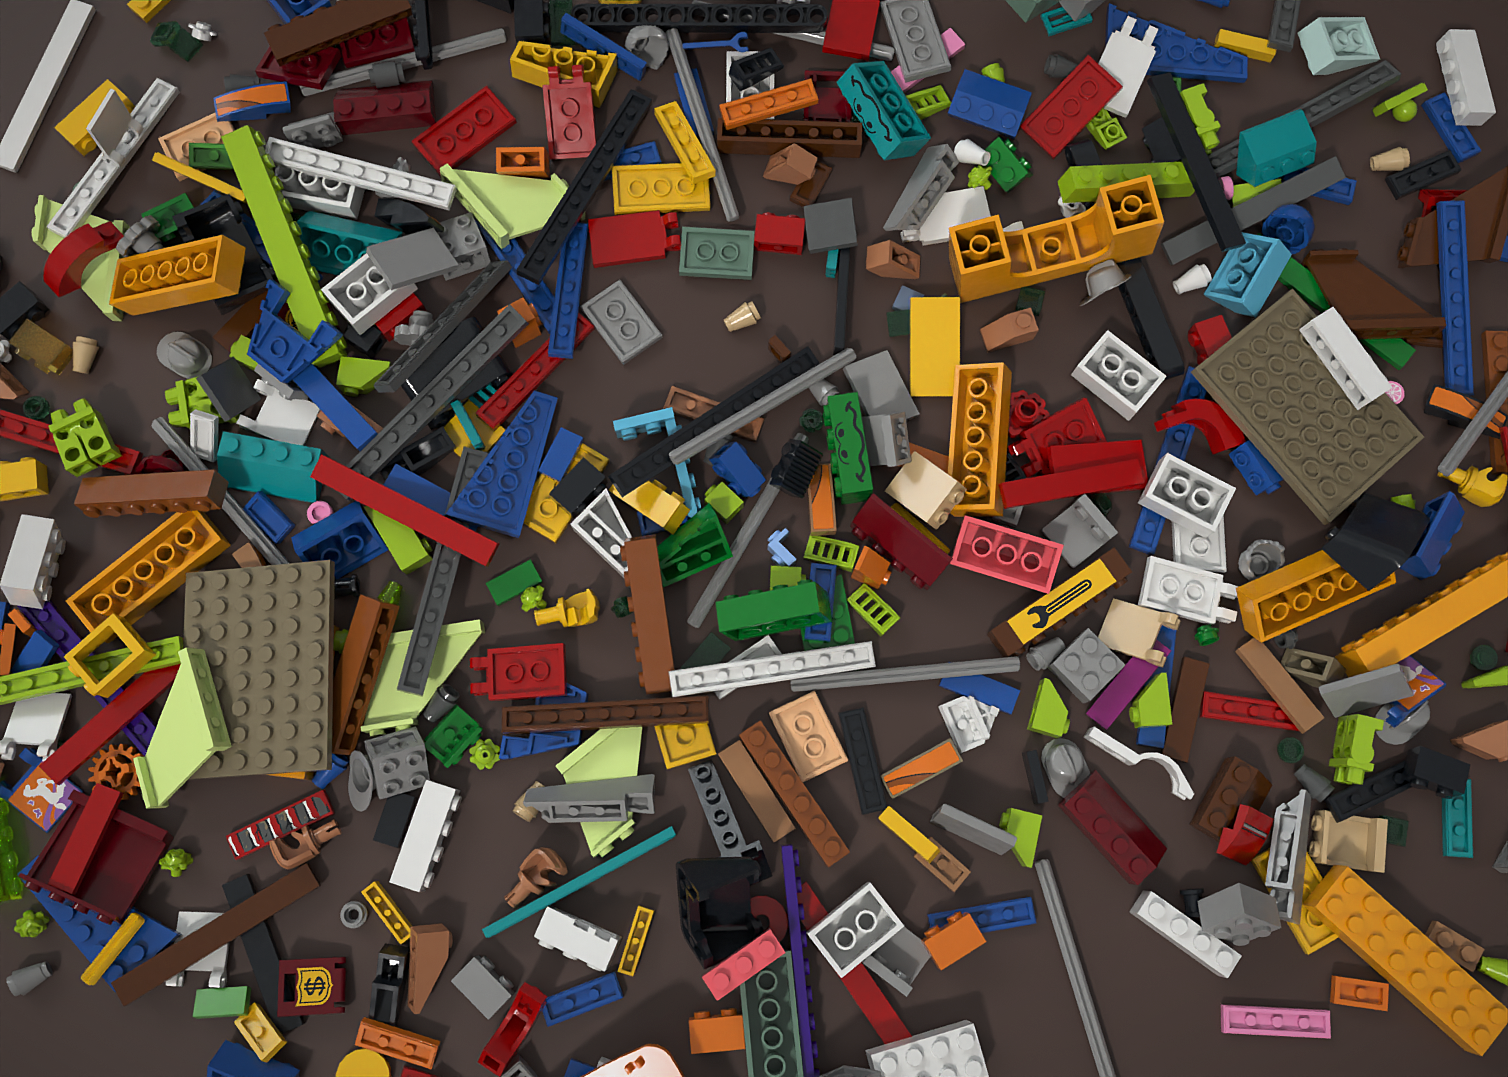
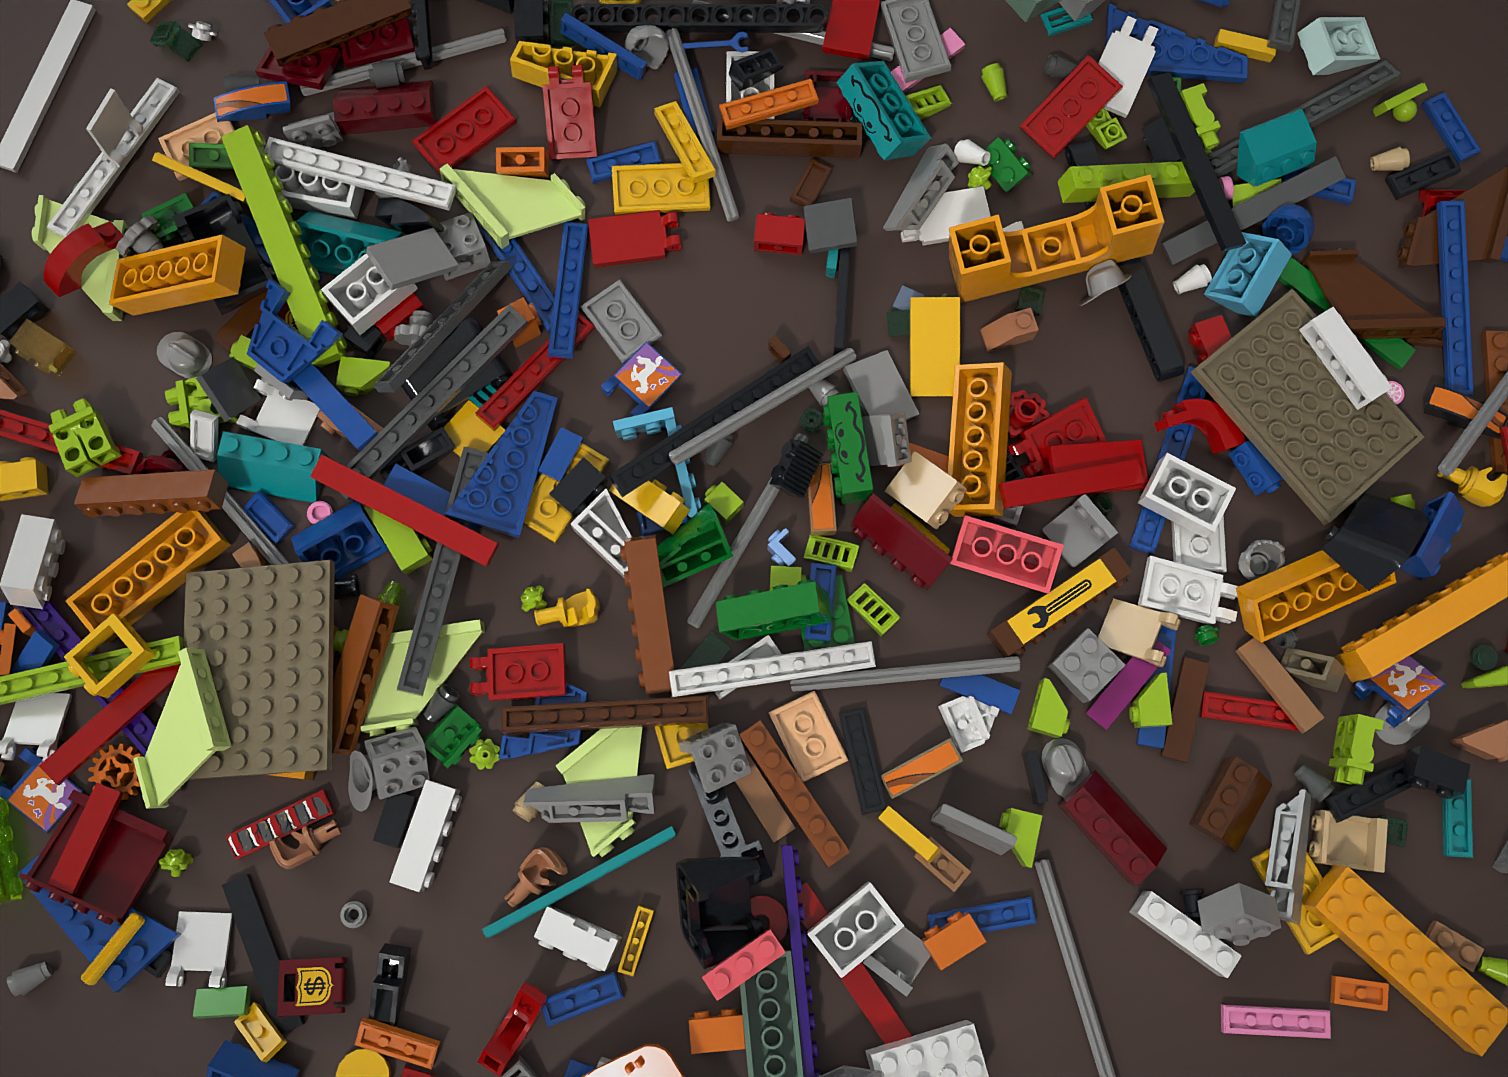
(30, 405): clear green plate -> none
(31, 924): lime plant -> none
(74, 124): yellow brick -> none
(84, 354): tan cone -> none
(215, 934): reddish brown tile -> none
(323, 778): blue cone -> none
(388, 911): yellow piece -> none
(426, 960): nougat slope -> none
(468, 425): teal tile -> none
(484, 986): light grey brick -> none
(514, 582): green tile -> none
(584, 187): black plate -> none
(621, 607): clear green plate -> none
(643, 378): none -> flag
(692, 406): nougat tile -> none
(716, 253): sand green plate -> none
(717, 755): none -> light grey bracket
(737, 469): blue brick -> none
(742, 317): tan cone -> none
(791, 165): nougat slope -> none
(871, 569): orange slope -> none
(892, 261): nougat slope -> none
(989, 104): blue slope -> none
(1045, 653): light grey cone -> none
(1068, 211): white plate -> none
(1118, 375): white brick -> none
(1179, 783): white piece -> none
(1246, 837): red slope -> none
(1290, 750): clear green plate -> none
(1366, 690): light grey tile -> none
(1465, 77): white brick -> none

